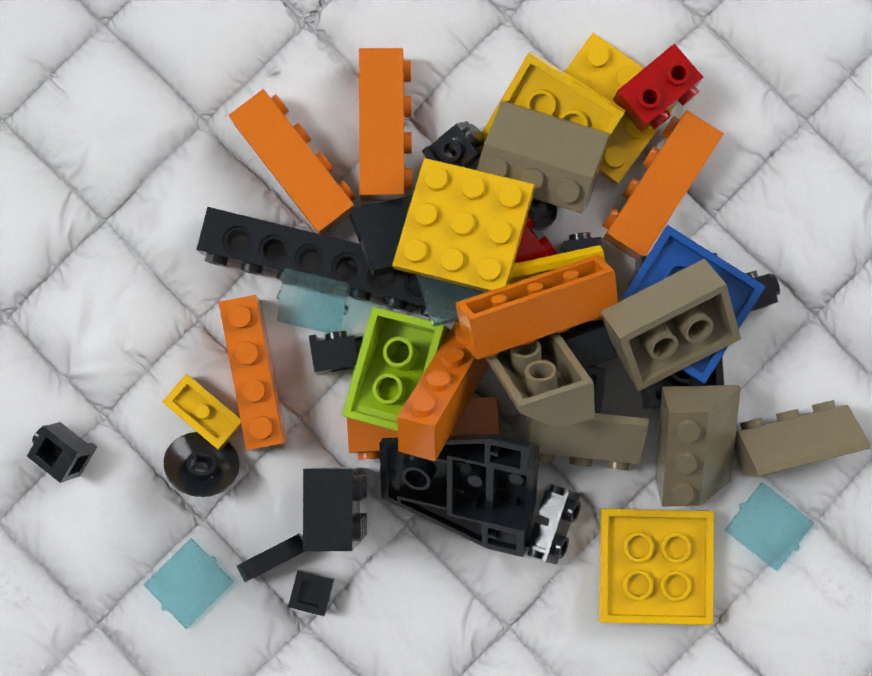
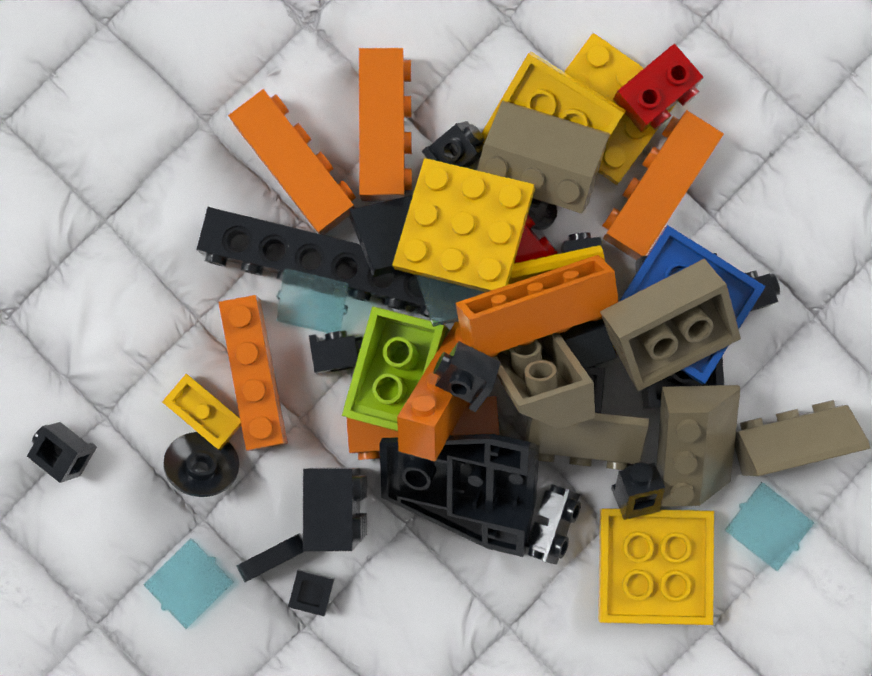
(467, 374): none -> black brick
(636, 482): none -> black brick

